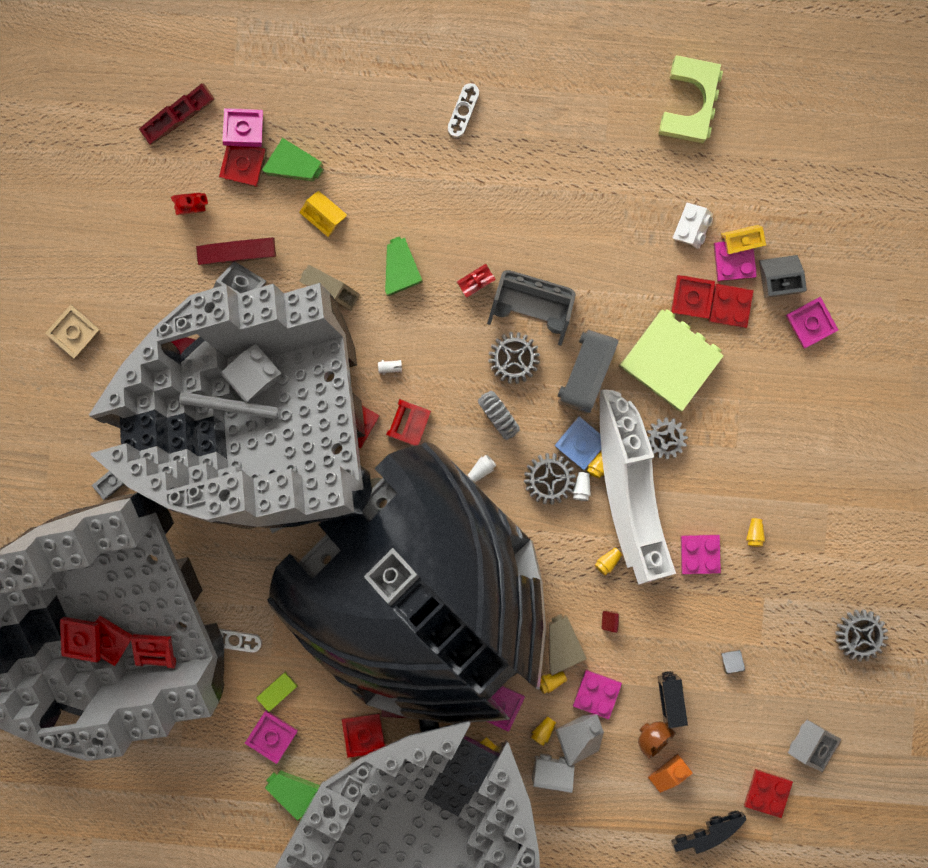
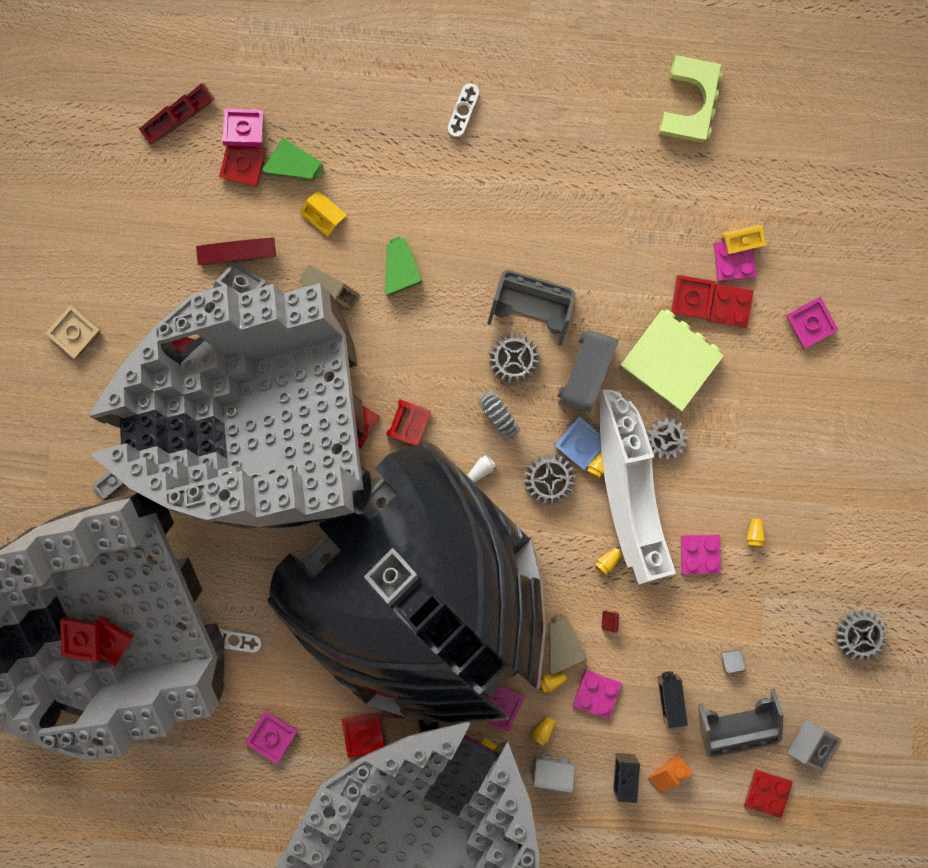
(153, 646): red plate -> none
(189, 203): red hips -> none
(228, 405): light grey axle -> none
(251, 373): light grey slope -> none
(276, 691): lime tile -> none
(291, 792): bright green slope -> none
(389, 366): white pin -> none
(476, 280): red hips -> none
(580, 738): light grey slope -> none
(582, 487): white cone -> none
(626, 783): none -> black window
(654, 738): dark orange cylinder -> none
(693, 225): white bracket -> none
(717, 831): black slope -> none
(744, 729): none -> dark grey windscreen
(782, 276): dark grey slope -> none

